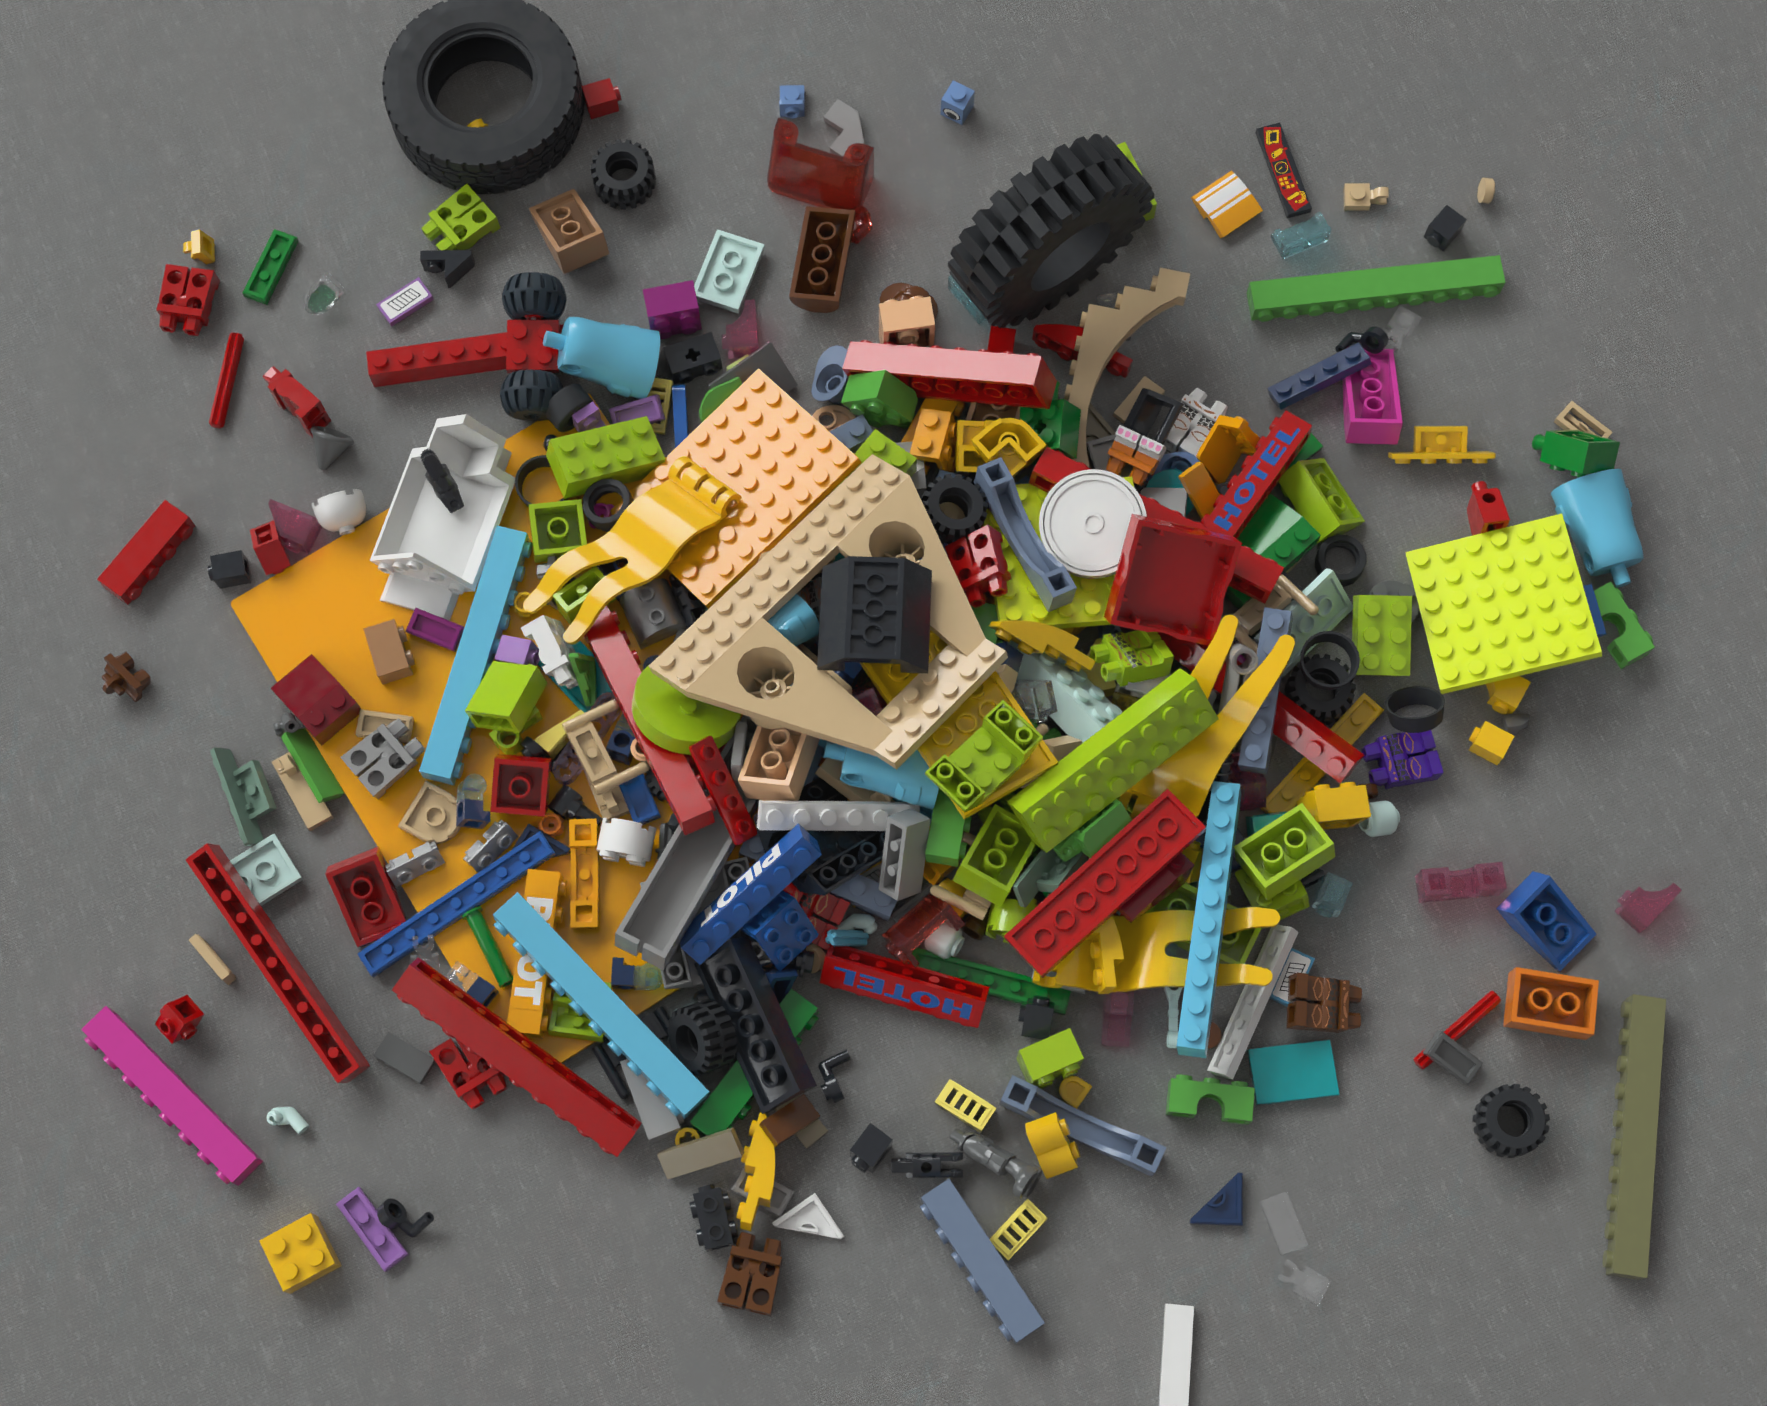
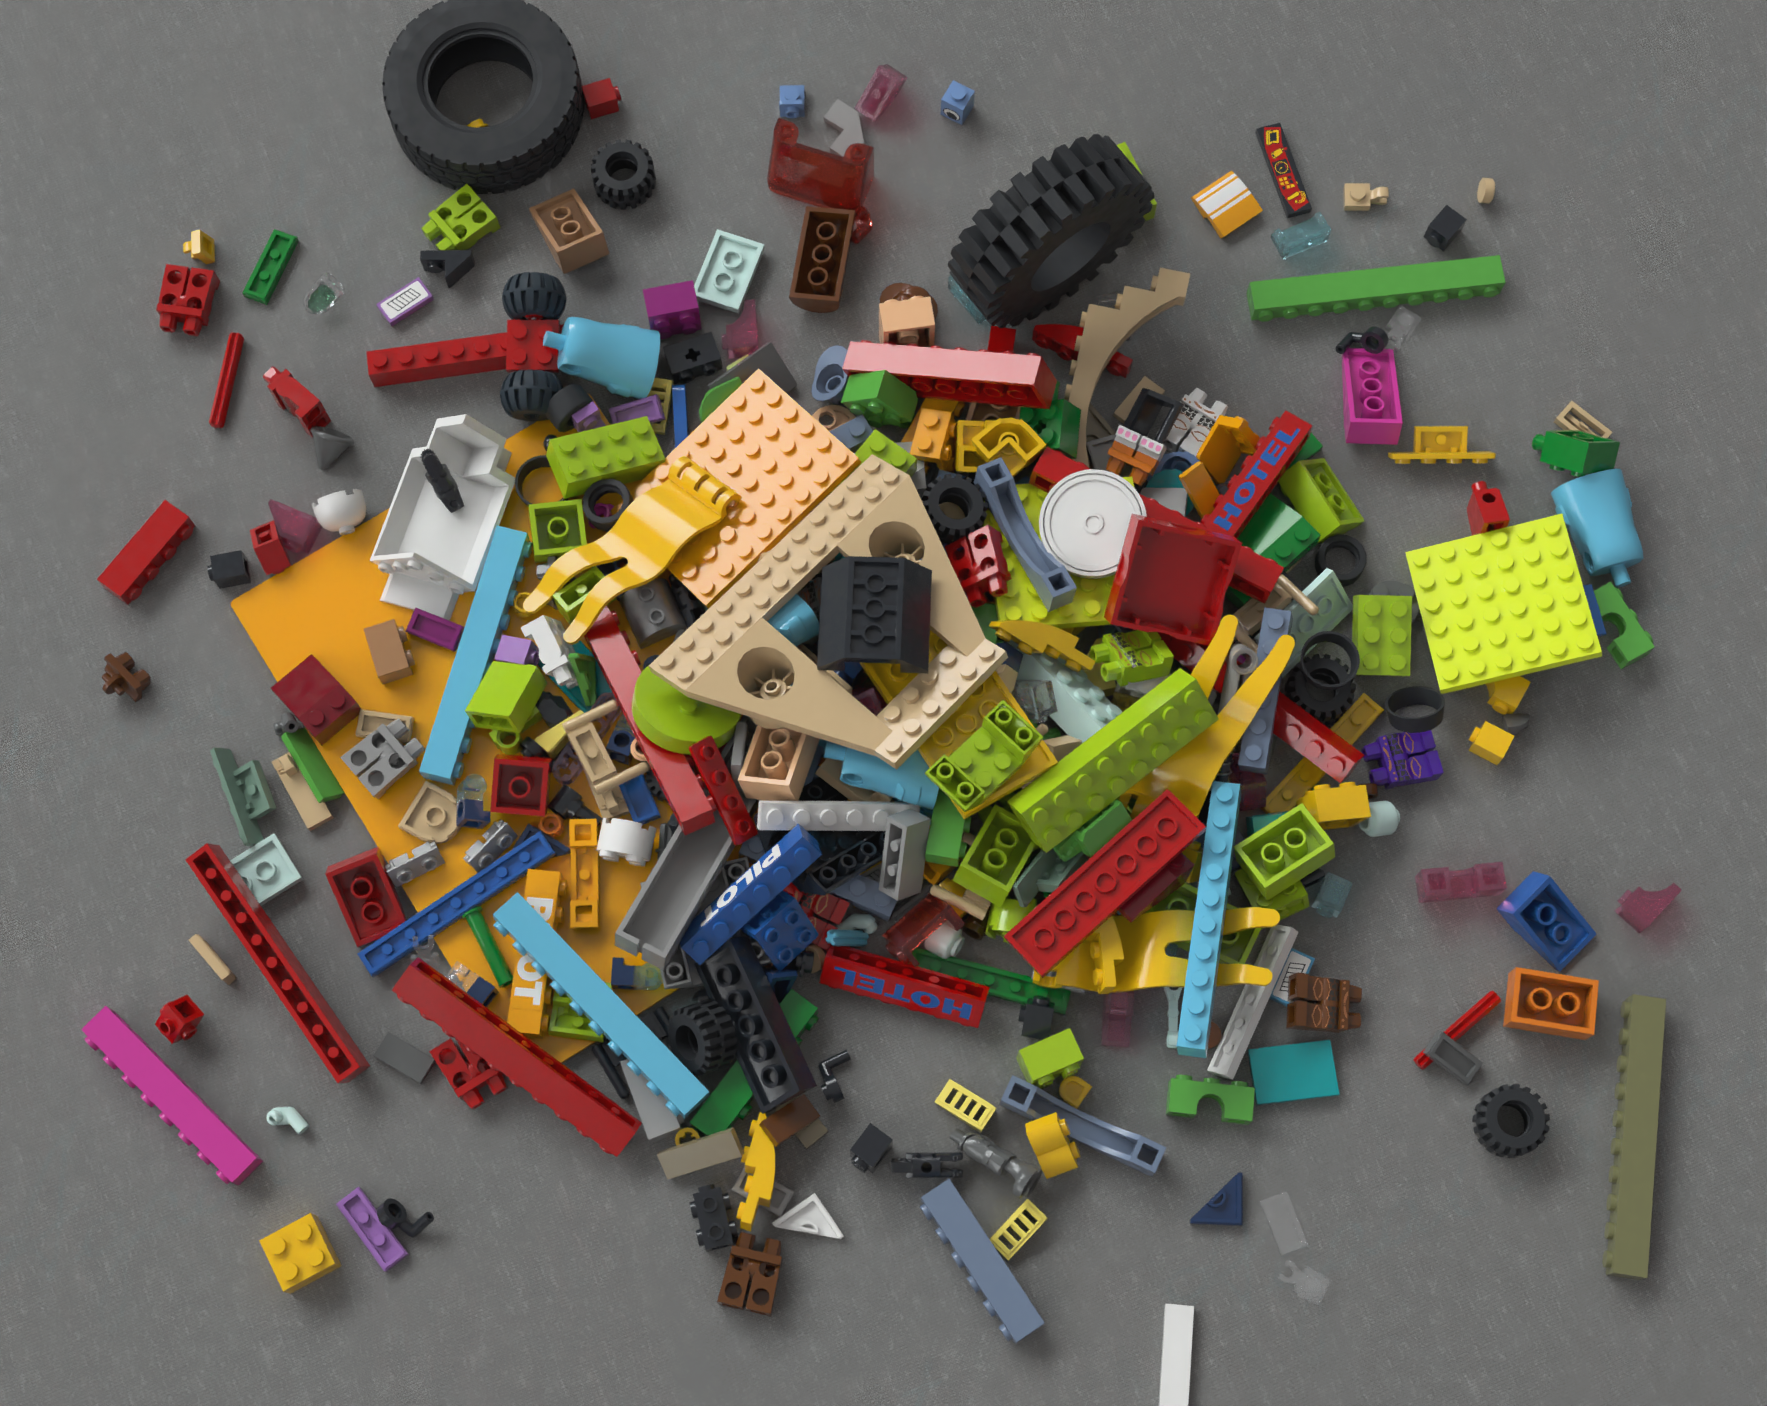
(553, 709): none -> black rock
(880, 92): none -> clear pink slope
(1319, 376): dark blue plate -> none

